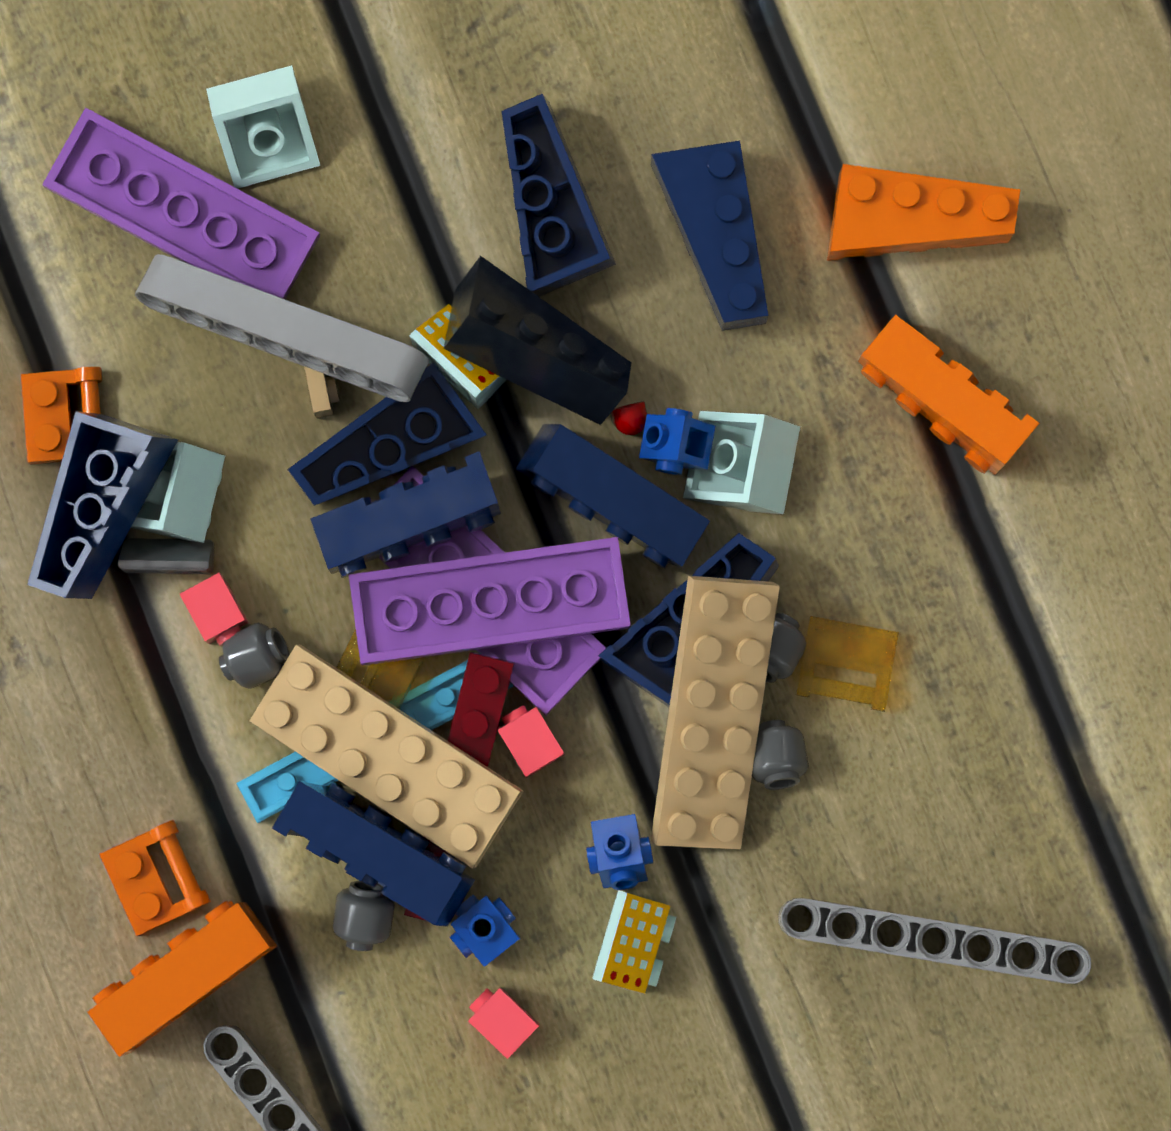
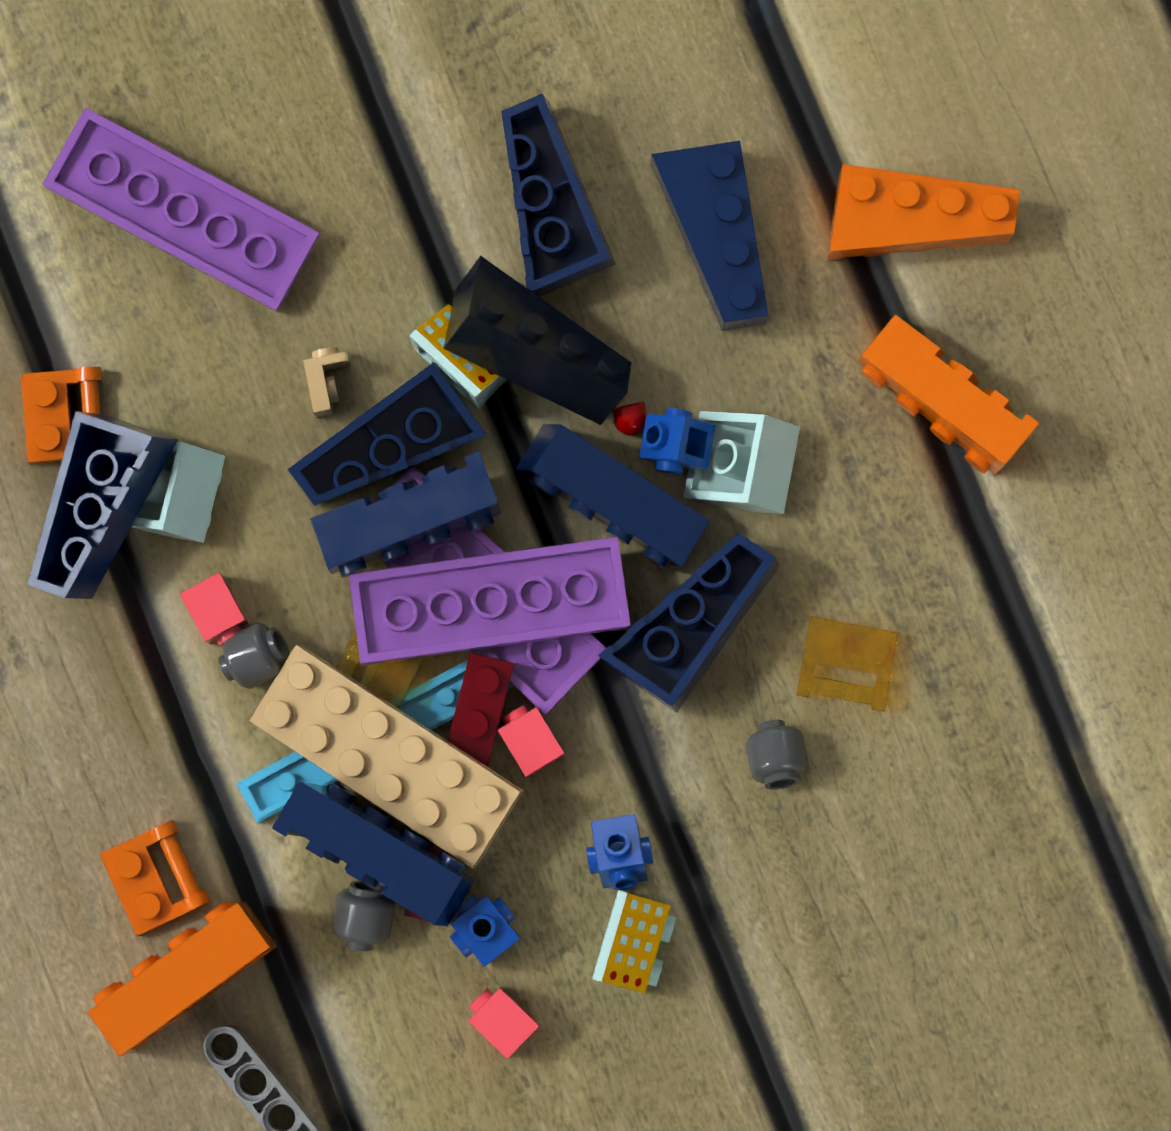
(166, 556): flat silver slope -> none
(263, 127): light aqua slope -> none
(282, 328): light grey beam -> none
(714, 712): tan plate -> none
(786, 648): dark grey head -> none
(956, 941): light grey beam -> none

